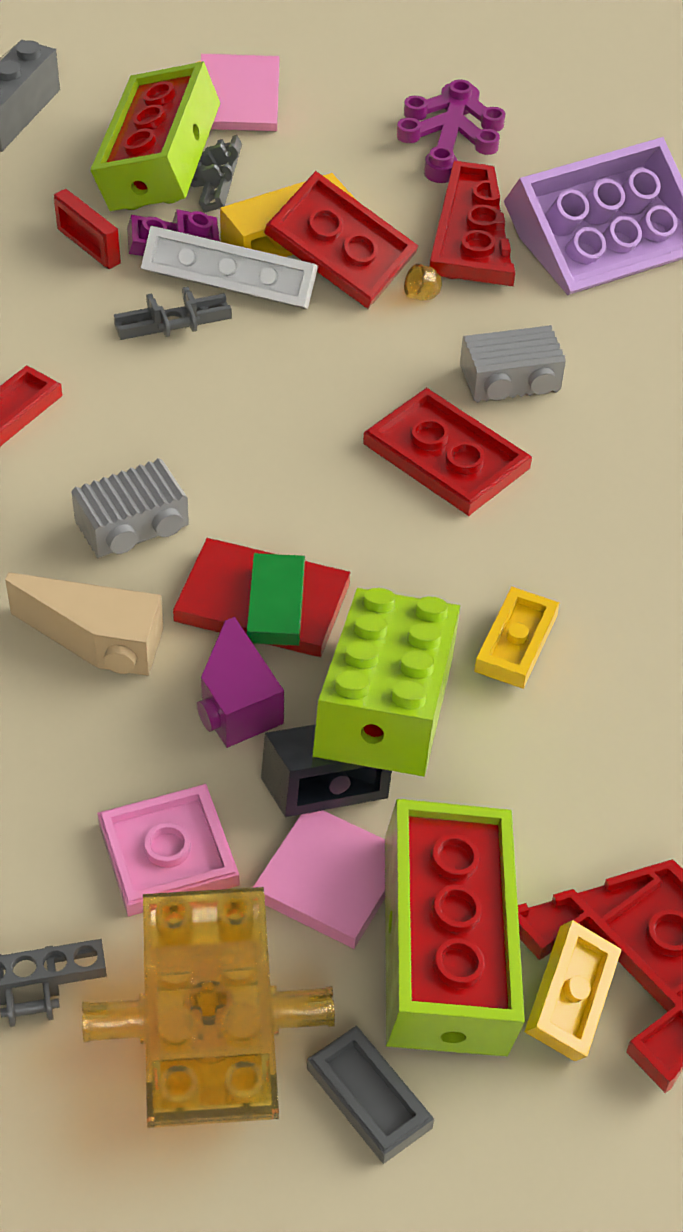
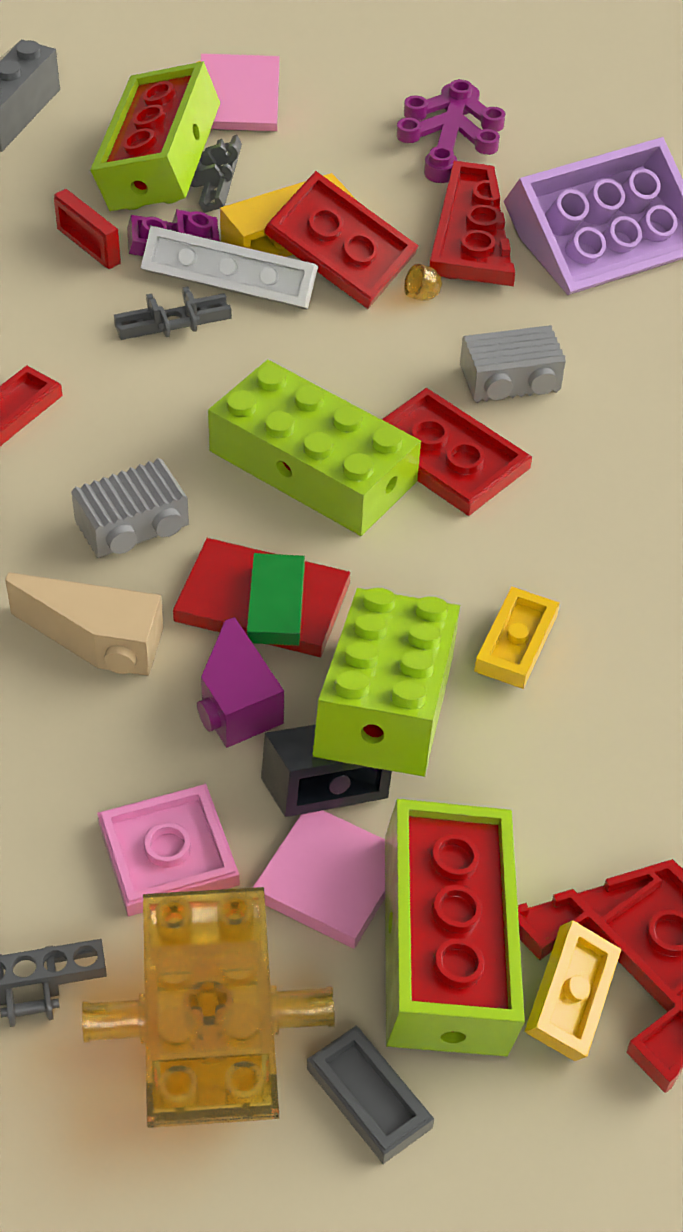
(314, 446): none -> lime brick

